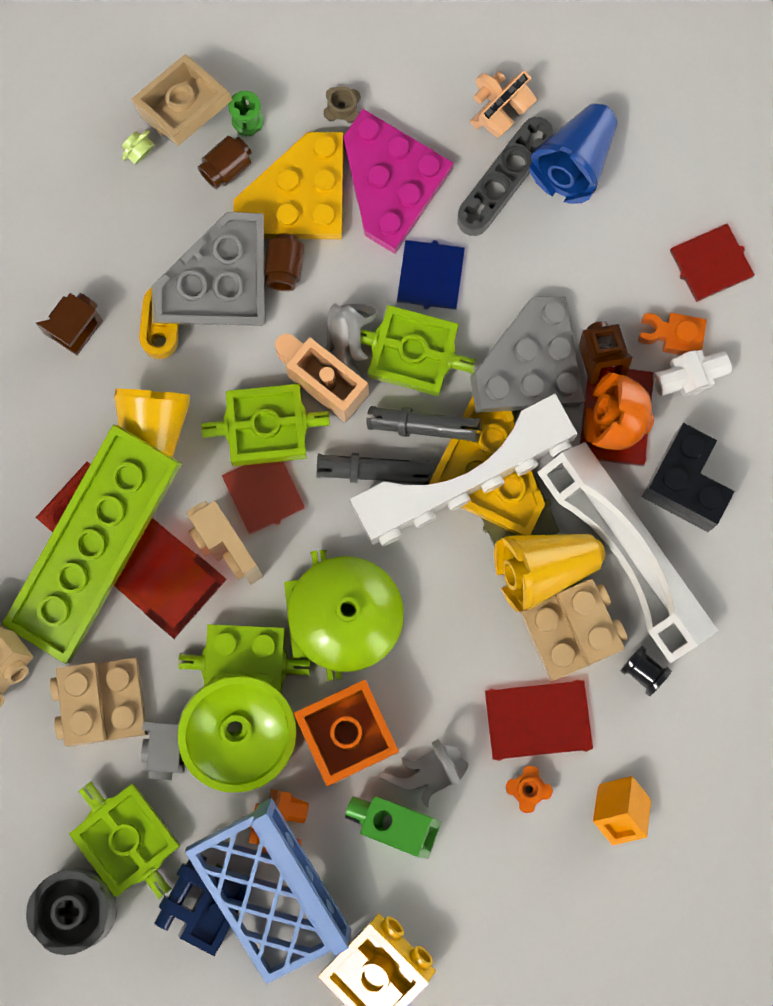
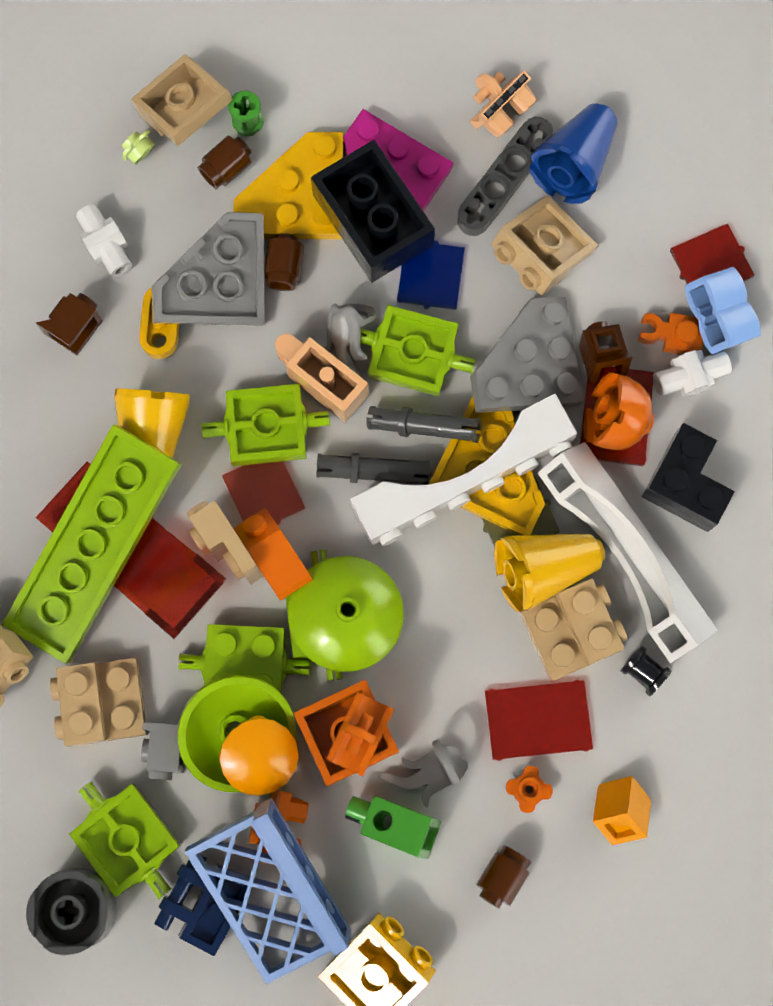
(103, 240): none -> white axle
(258, 756): none -> light orange dish
(273, 554): none -> orange slope
(342, 95): dark tan plate -> none
(360, 734): none -> orange hips
(373, 211): none -> black brick
(503, 877): none -> reddish brown brick
(543, 245): none -> tan plate
(722, 310): none -> light blue brick

